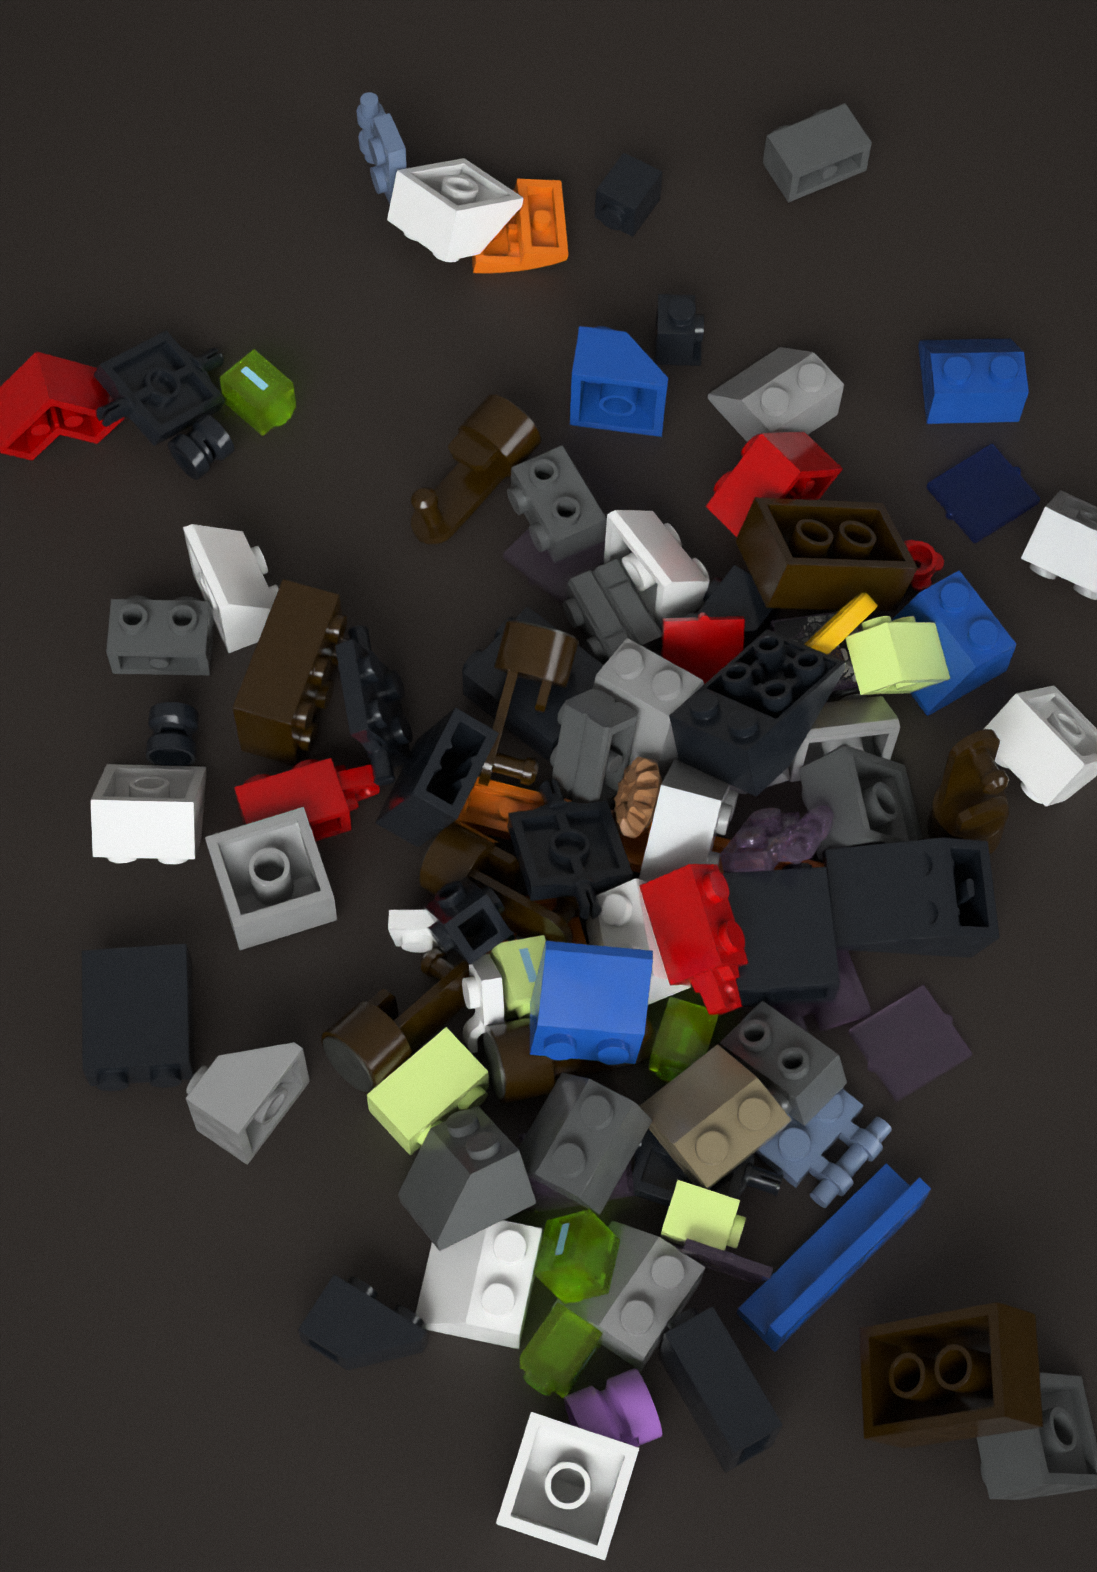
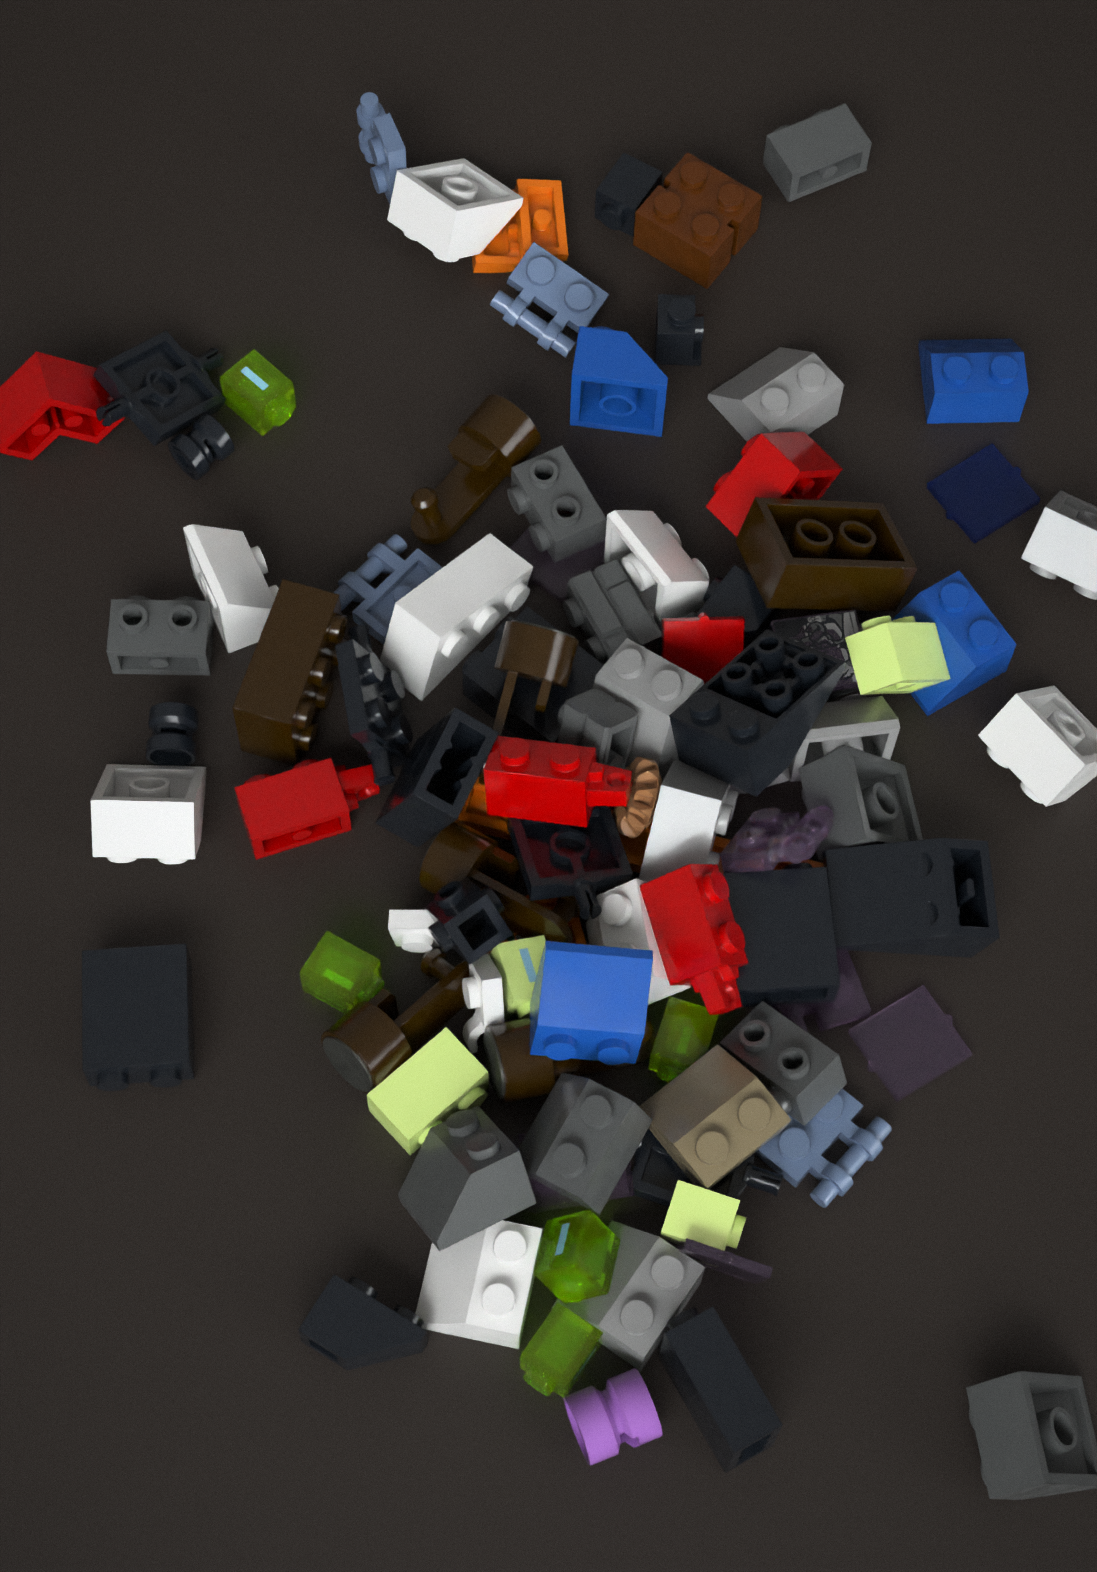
(246, 1096): light grey slope -> none
(272, 878): light grey slope -> none
(341, 973): none -> clear neon green brick
(379, 603): none -> sand blue plate
(453, 613): none -> white wedge
(551, 782): none -> red hinge
(555, 289): none -> sand blue plate
(567, 1485): white slope -> none
(691, 220): none -> reddish brown piece
(832, 1256): blue fence -> none
(842, 623): yellow tile -> none
(927, 559): red plate -> none
(950, 1376): dark brown brick -> none
(971, 794): dark brown piece -> none

